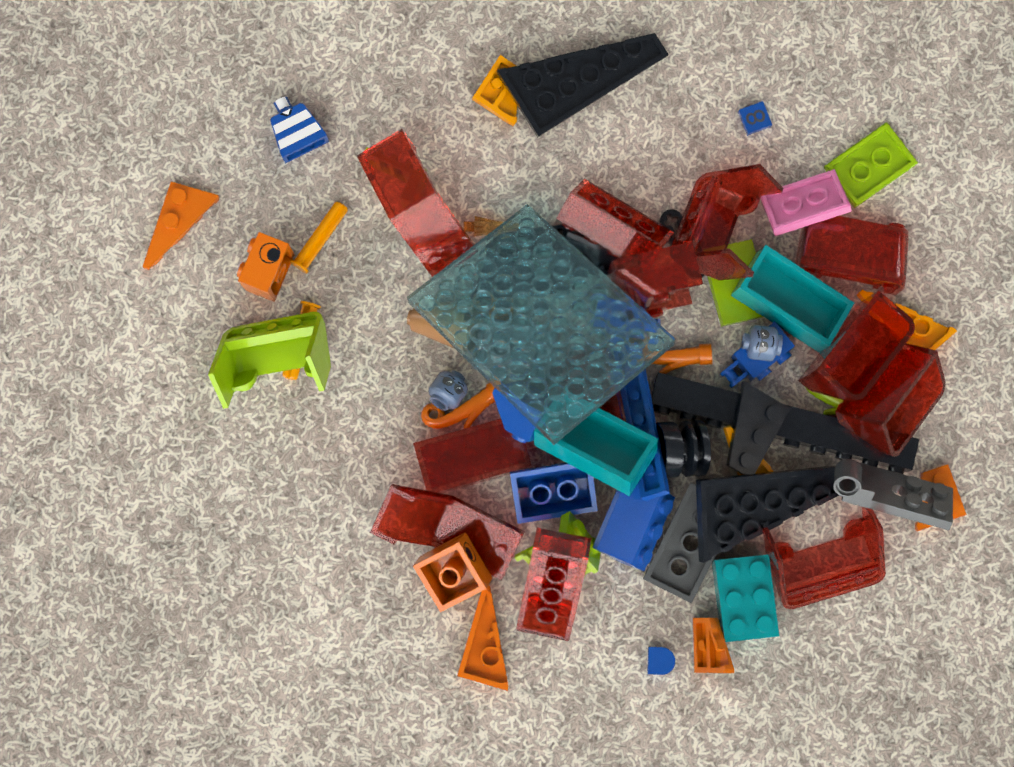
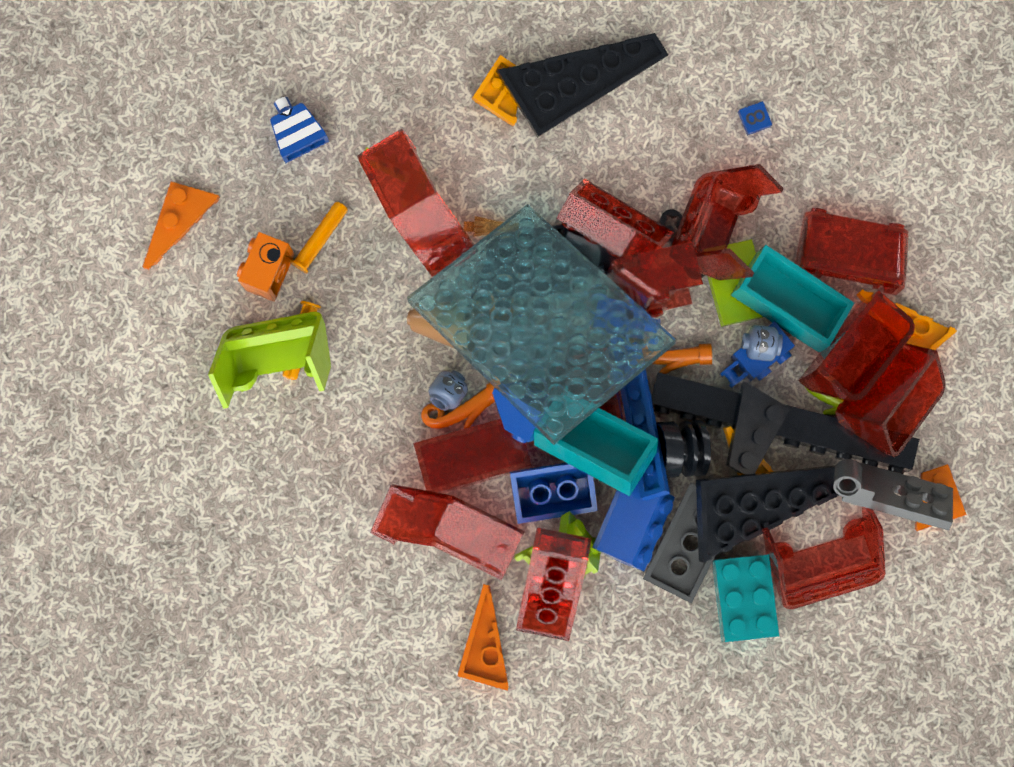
(452, 572): orange brick -> none
(660, 661): blue tile -> none
(710, 647): orange wing -> none
(806, 203): bright pink tile -> none
(871, 164): lime tile -> none

